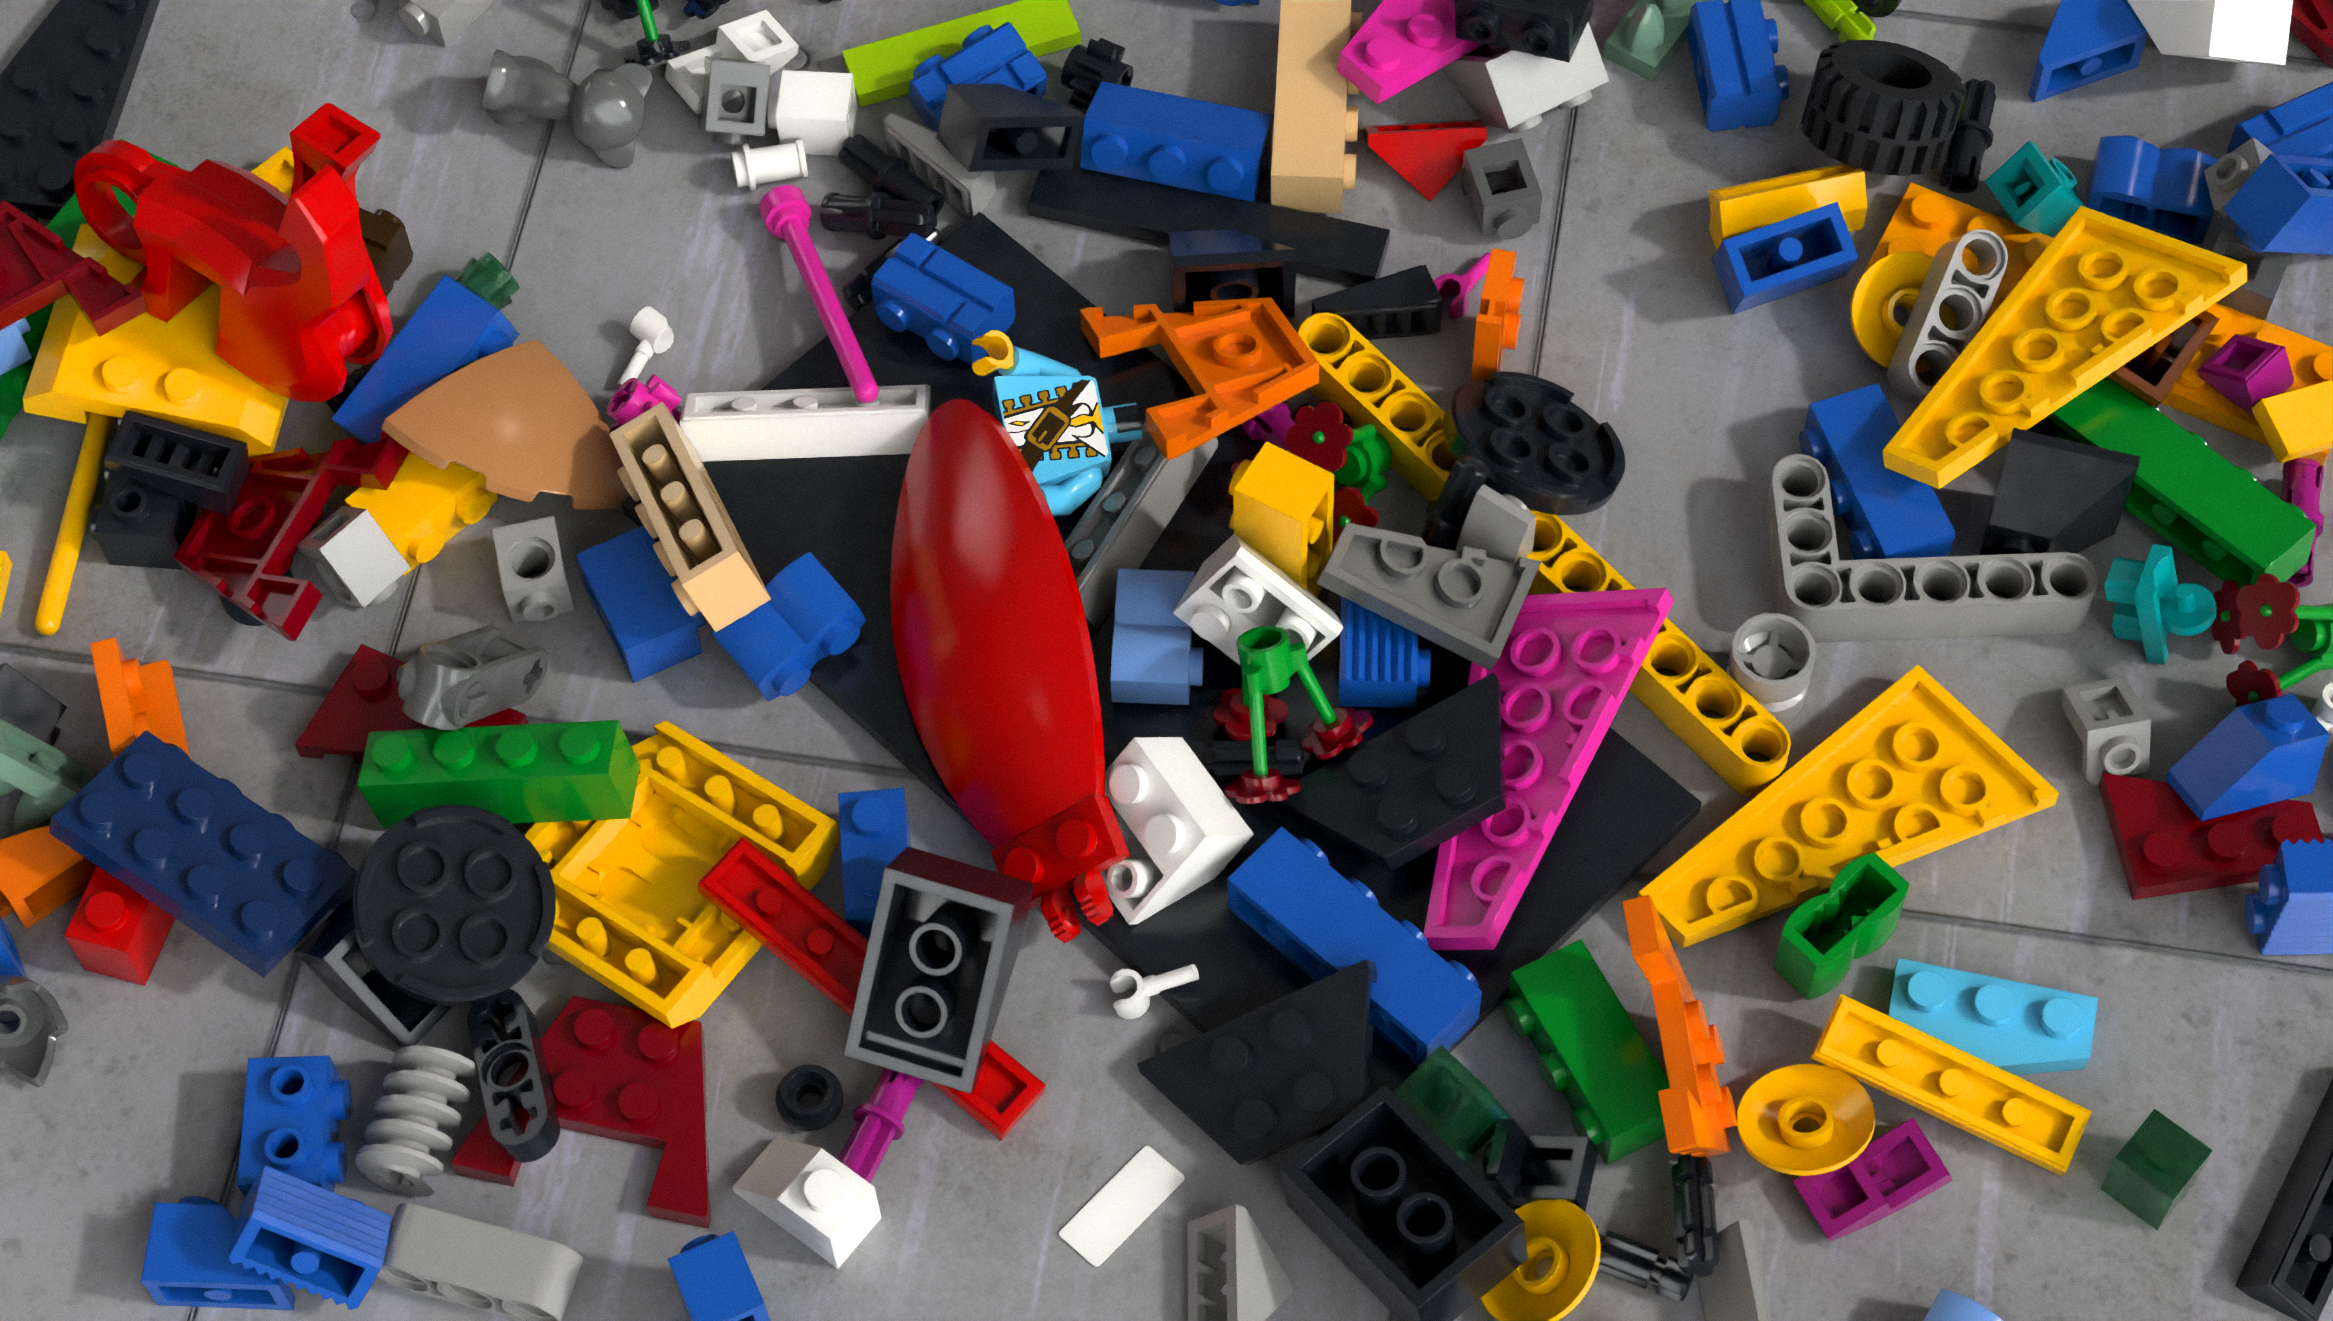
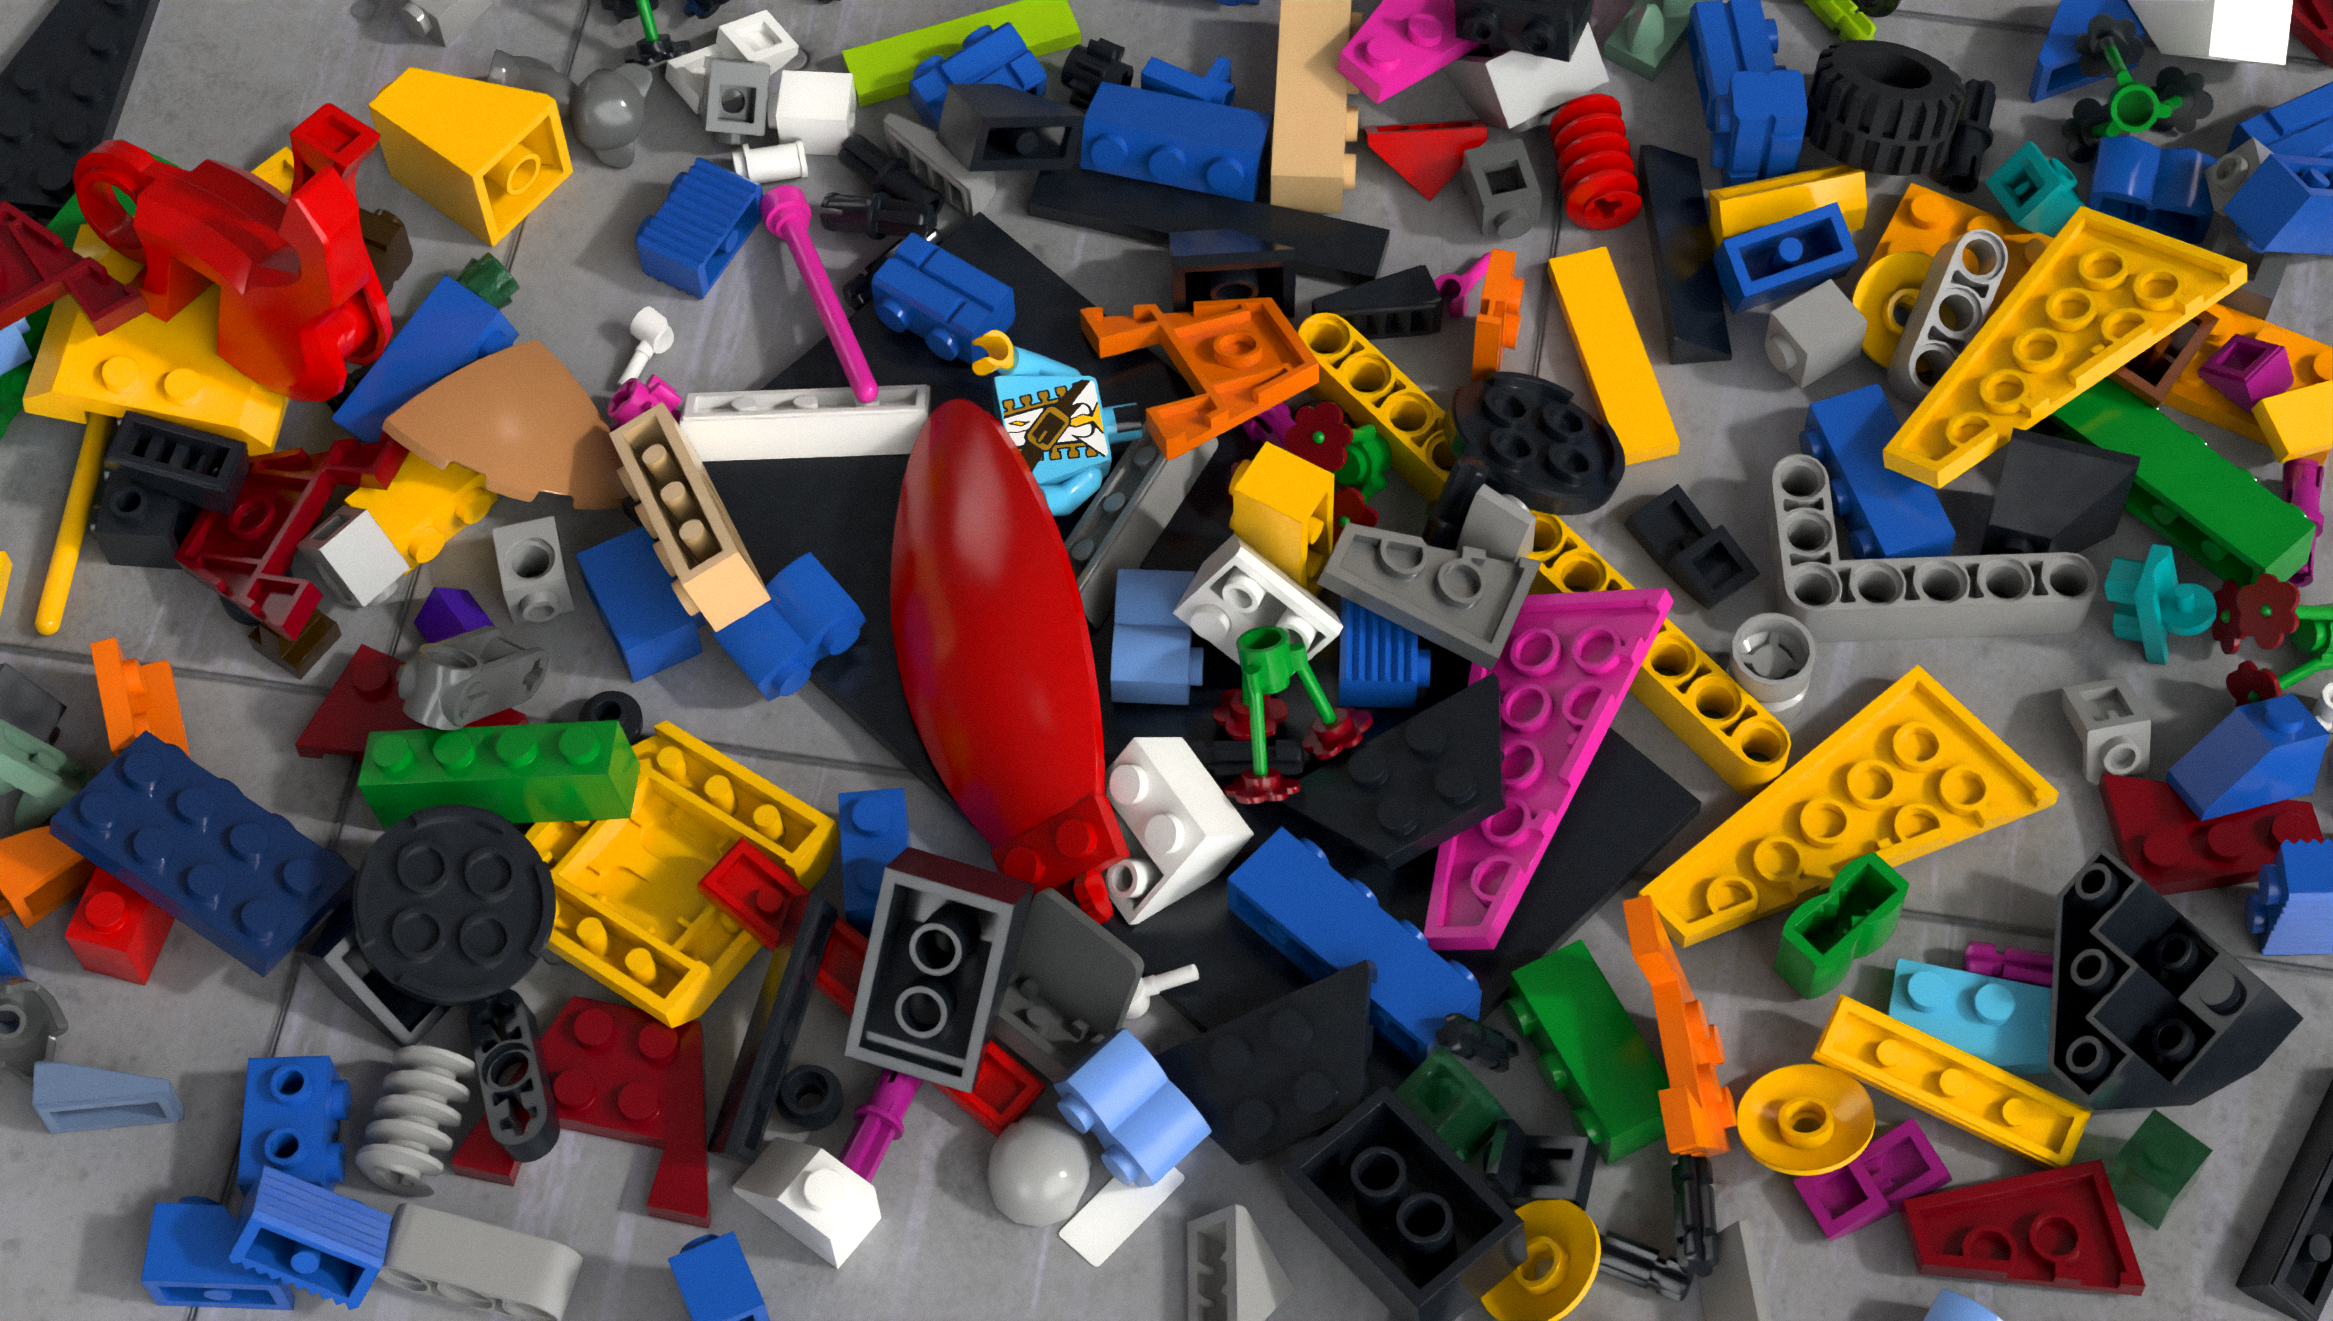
(96, 1099): none -> sand blue slope
(299, 655): none -> dark brown tile
(449, 614): none -> dark purple slope
(471, 147): none -> yellow slope
(611, 703): none -> black plate
(699, 227): none -> blue brick
(773, 1029): none -> black slope
(1038, 1171): none -> light grey hair
(1066, 986): none -> dark grey bracket
(1130, 1109): none -> medium blue brick
(1172, 80): none -> blue bracket
(1477, 1042): none -> black axle
(1595, 163): none -> red piece
(1613, 354): none -> yellow tile
(1683, 257): none -> black slope
(1689, 551): none -> black slope
(1759, 126): none -> blue brick
(1814, 334): none -> light grey brick
(2012, 964): none -> magenta axle
(2027, 1230): none -> dark red wing
(2132, 103): none -> black plant
(2148, 1000): none -> black brick

